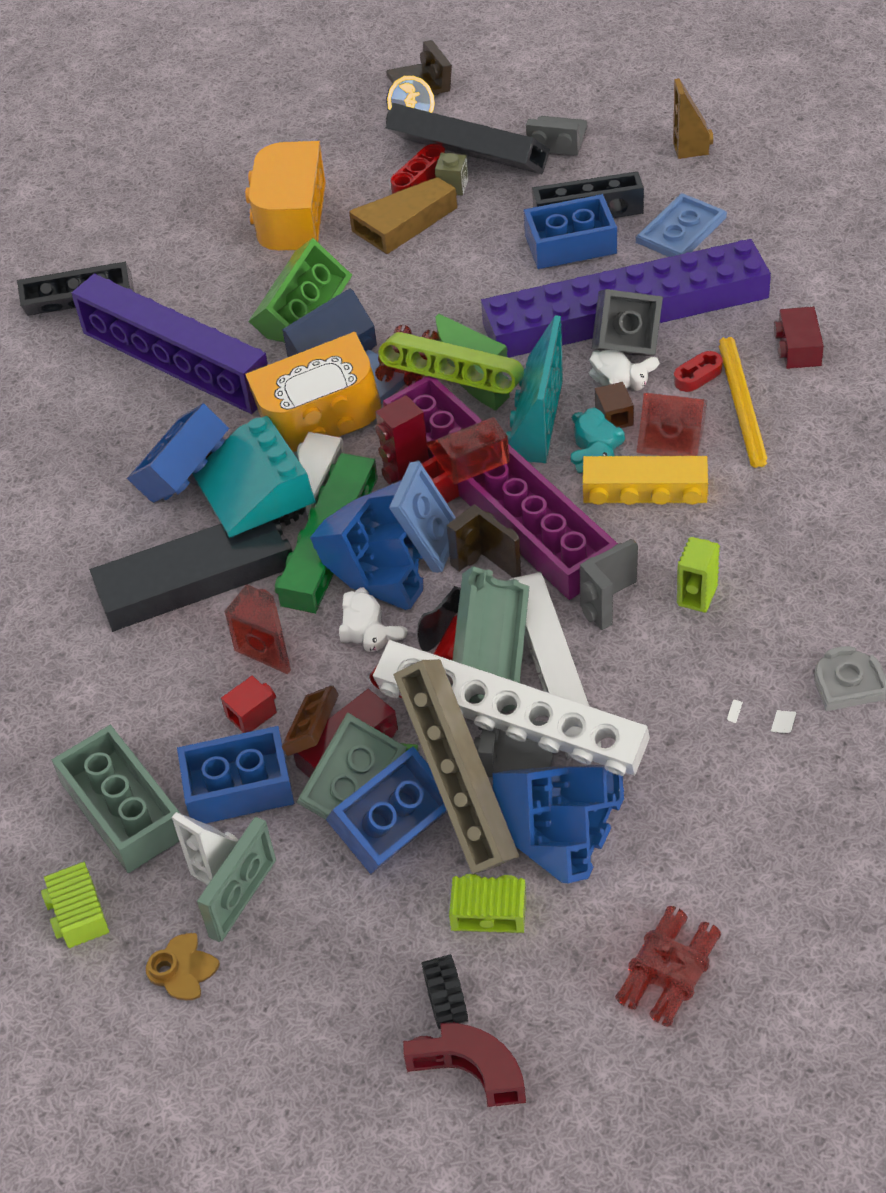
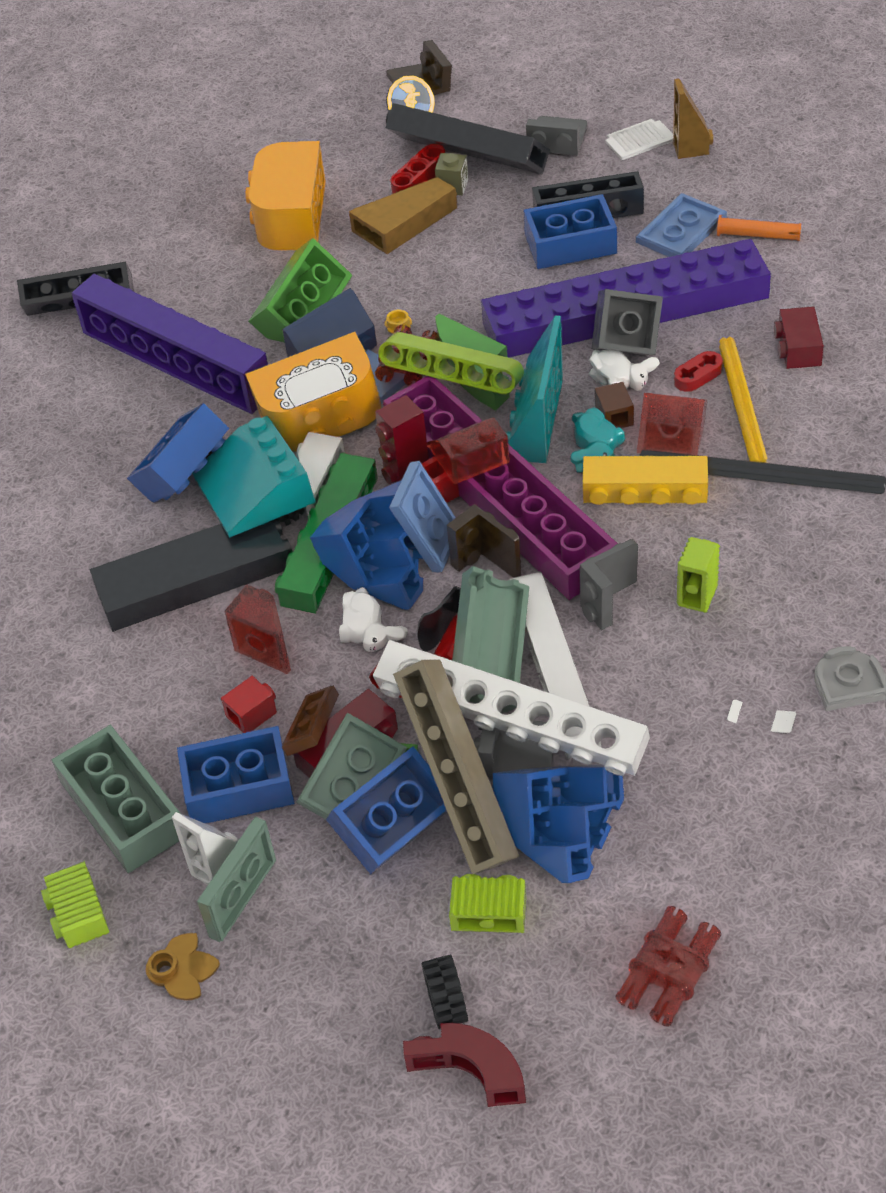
(396, 318): none -> yellow plate
(639, 138): none -> white window
(758, 228): none -> orange pin
(788, 474): none -> black axle

